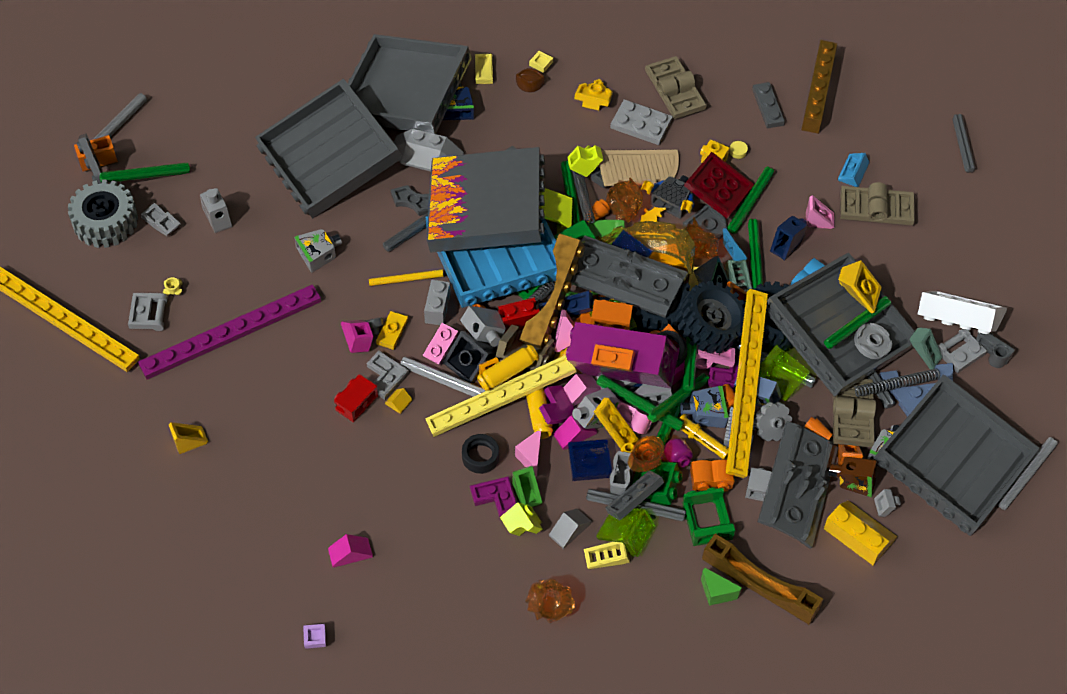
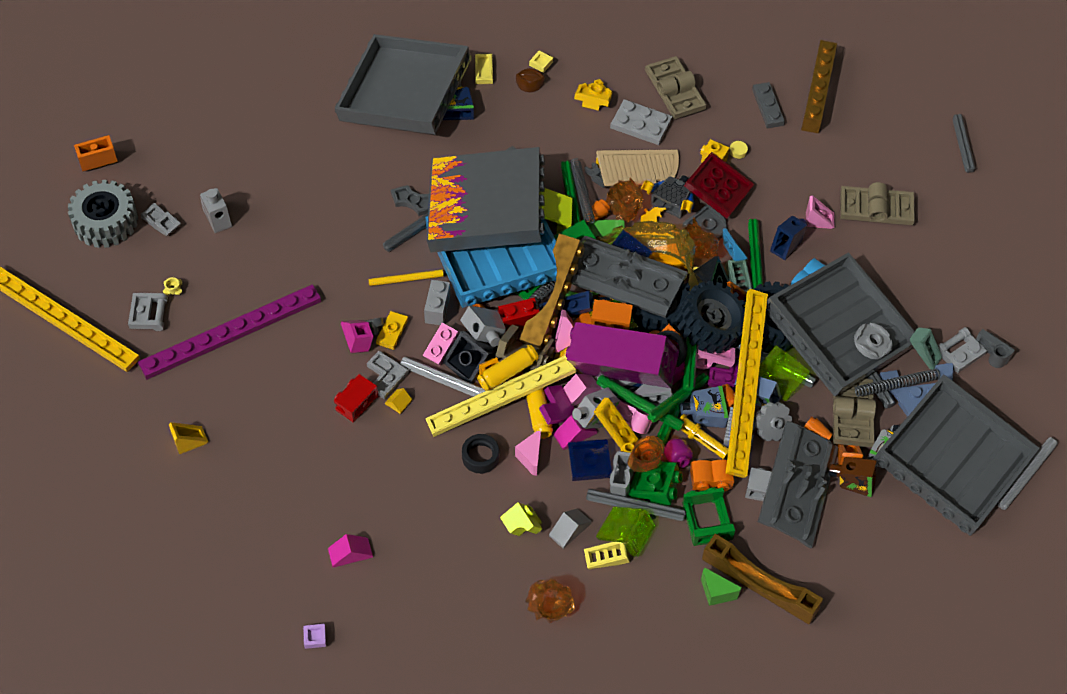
(91, 160): dark grey plate -> none
(123, 116): light grey axle -> none
(146, 172): green axle -> none
(317, 248): light grey torso -> none
(327, 148): dark grey panel -> none
(420, 147): light grey wedge -> none
(495, 491): magenta tile -> none
(526, 486): bright green slope -> none
(585, 159): neon yellow brick -> none
(613, 357): orange plate -> none
(634, 495): dark grey plate -> none
(750, 200): green axle -> none
(854, 169): dark azure slope -> none
(856, 323): green axle -> none
(859, 532): yellow slope -> none
(860, 284): yellow slope -> none
(886, 502): light grey tile -> none
(962, 311): white slope -> none

